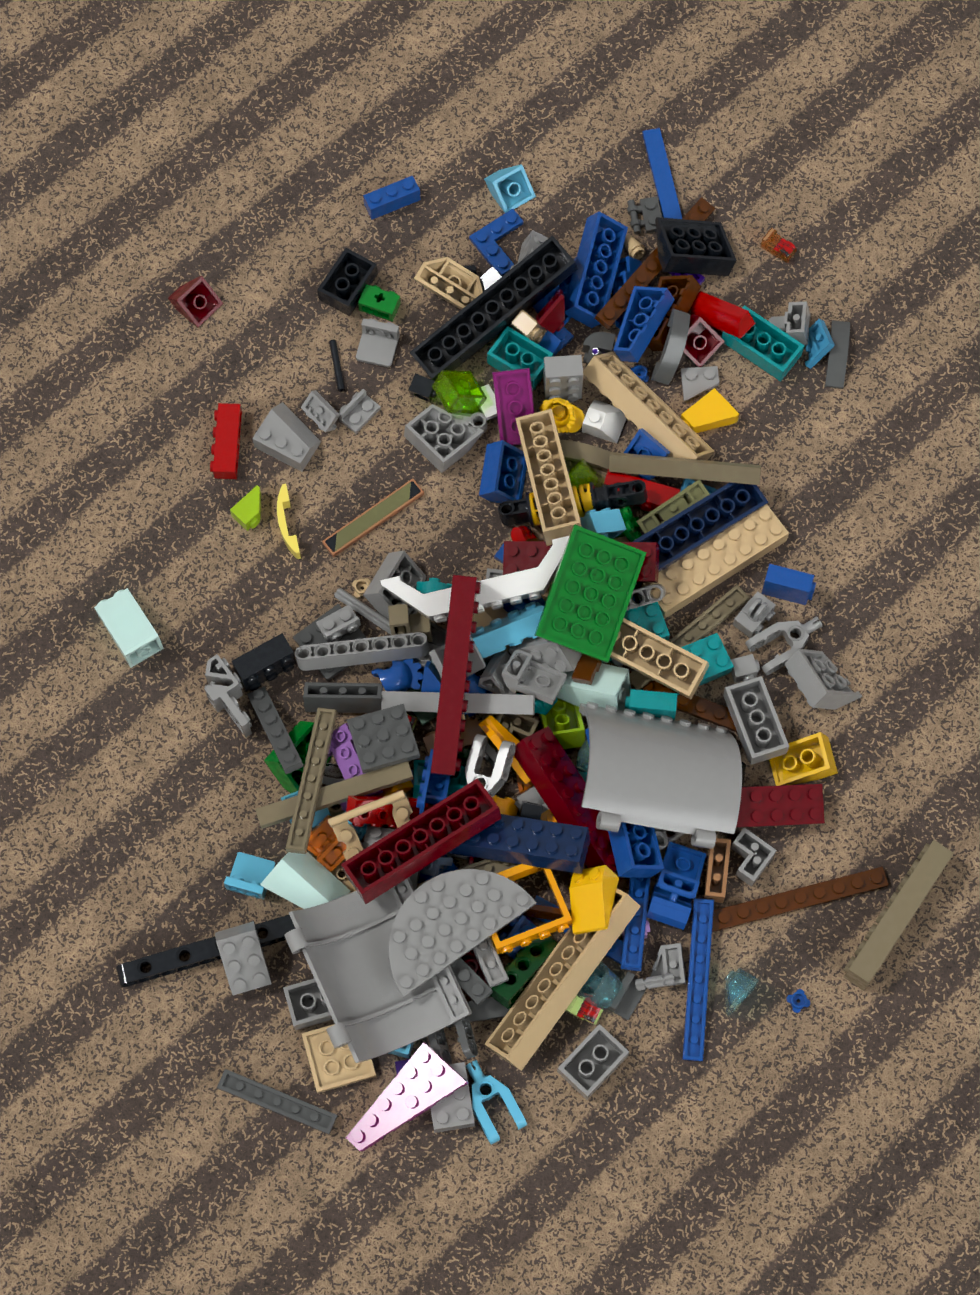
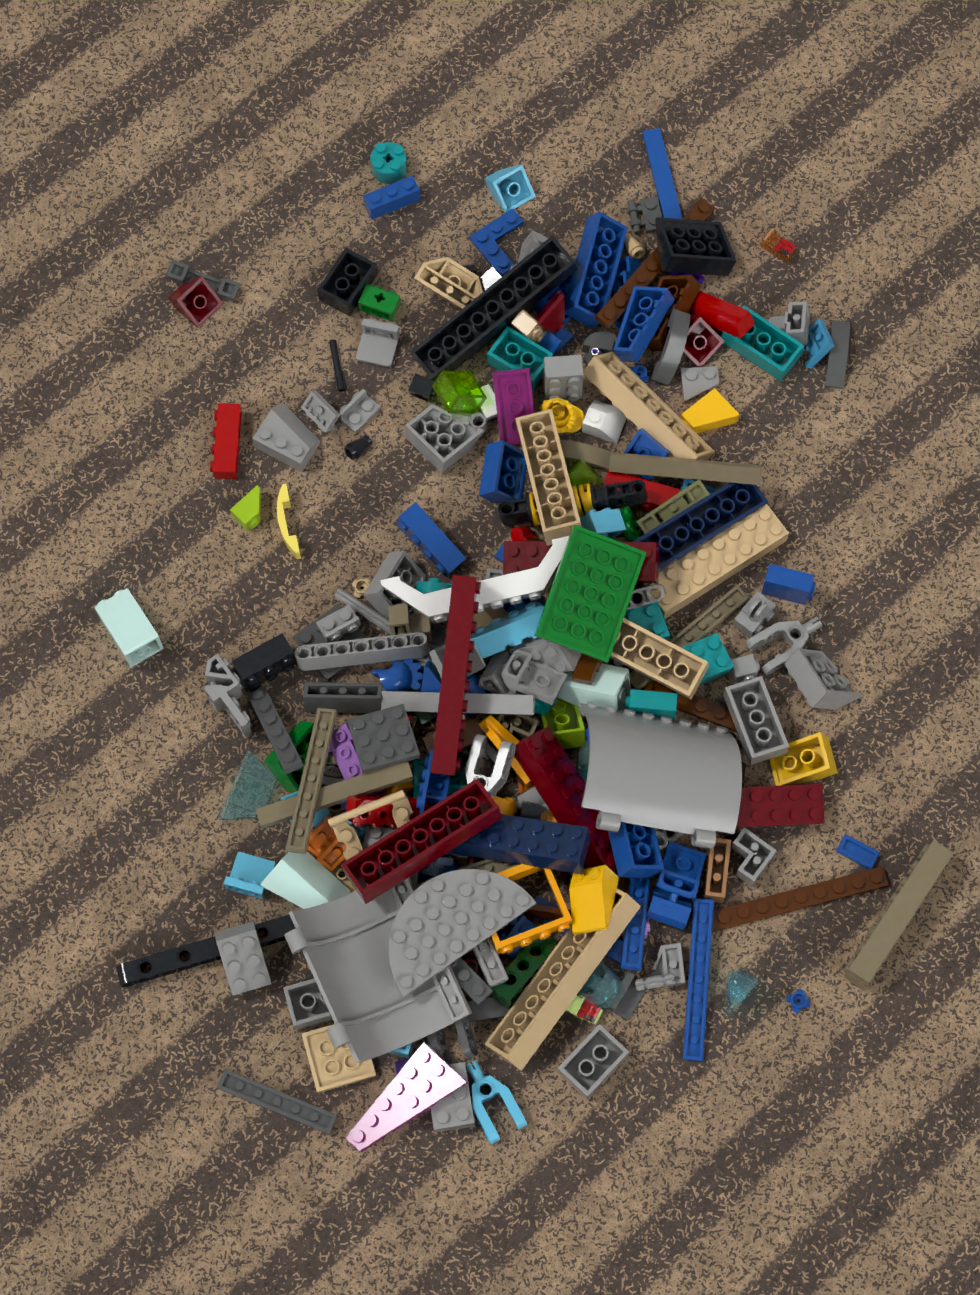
(181, 274): none -> dark grey slope
(249, 790): none -> clear light blue wing
(357, 447): none -> black cone
(373, 517): tile -> none
(388, 162): none -> teal brick
(430, 539): none -> blue wedge
(857, 852): none -> blue tile

